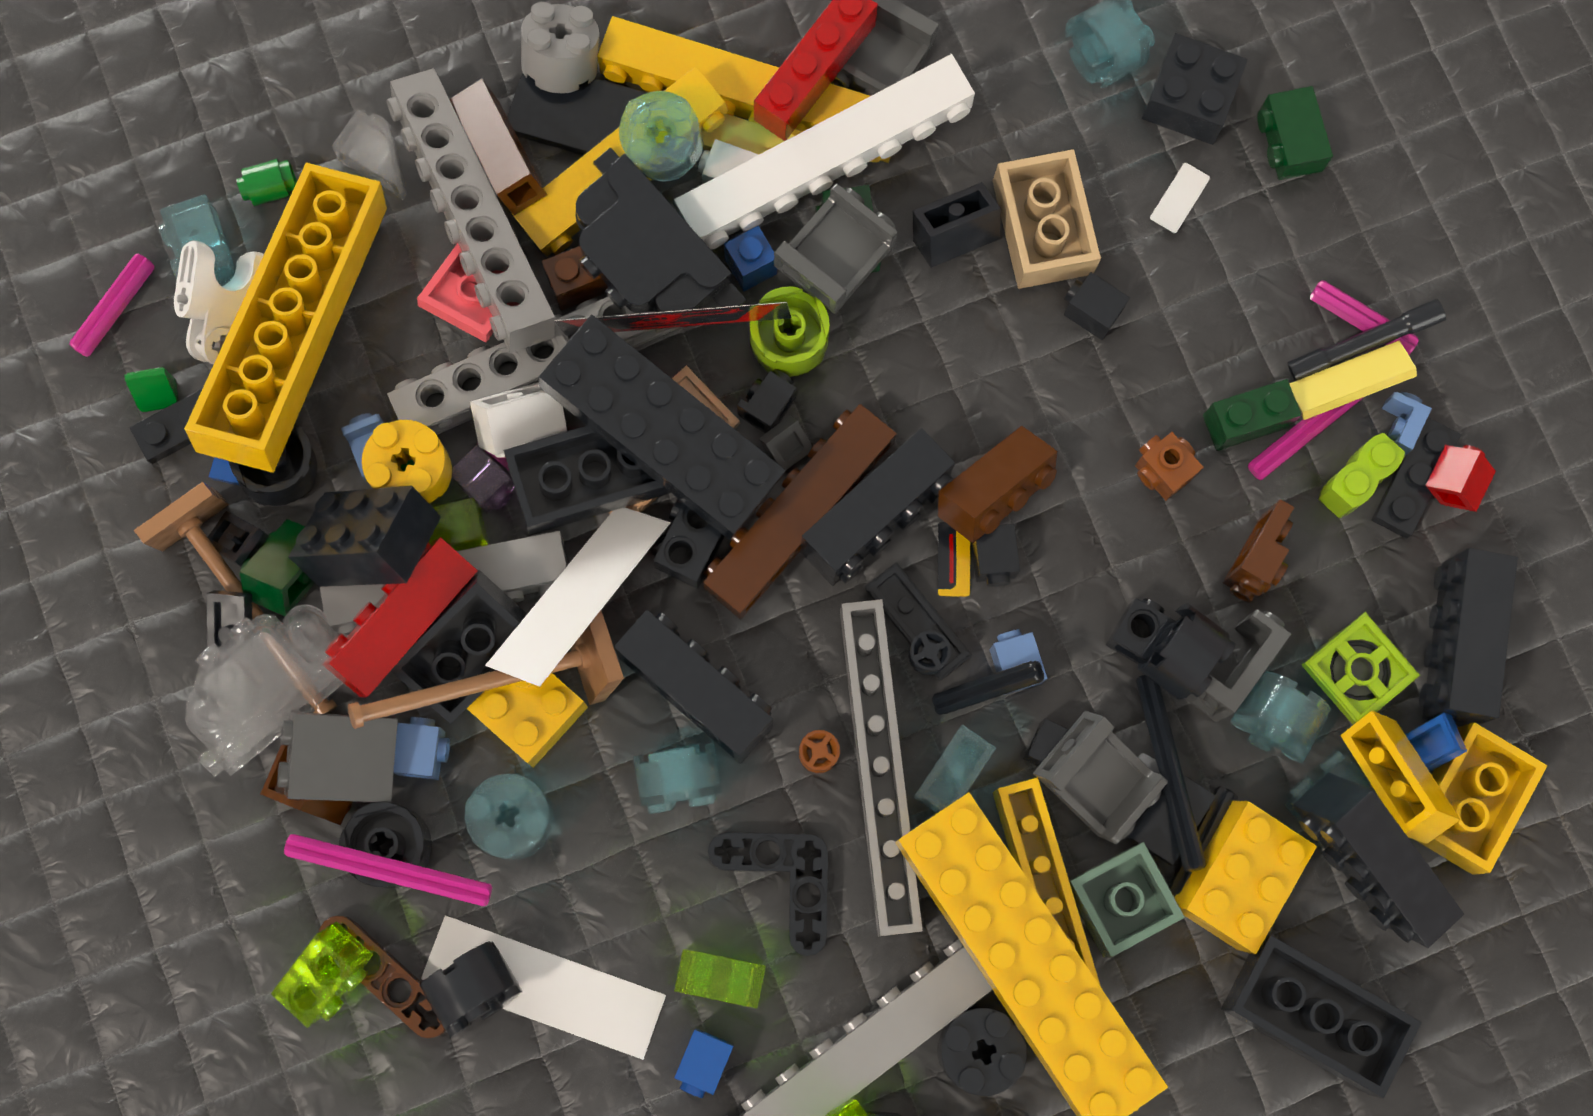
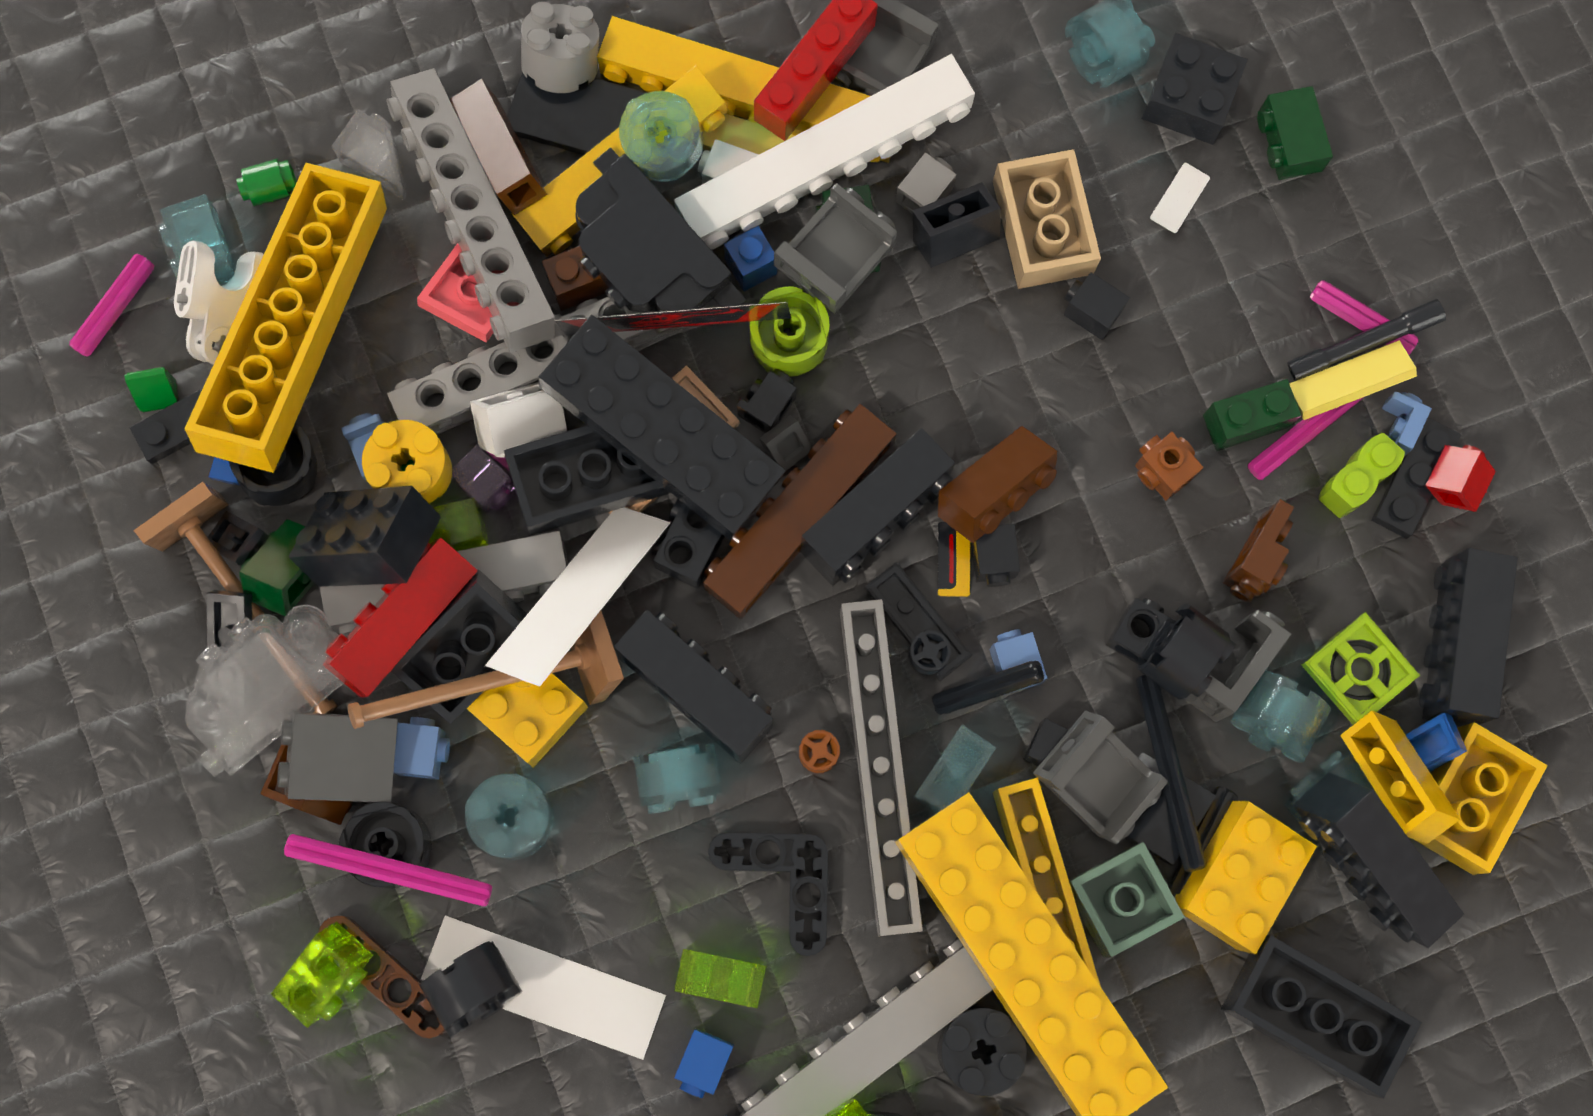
(925, 183): none -> light grey brick

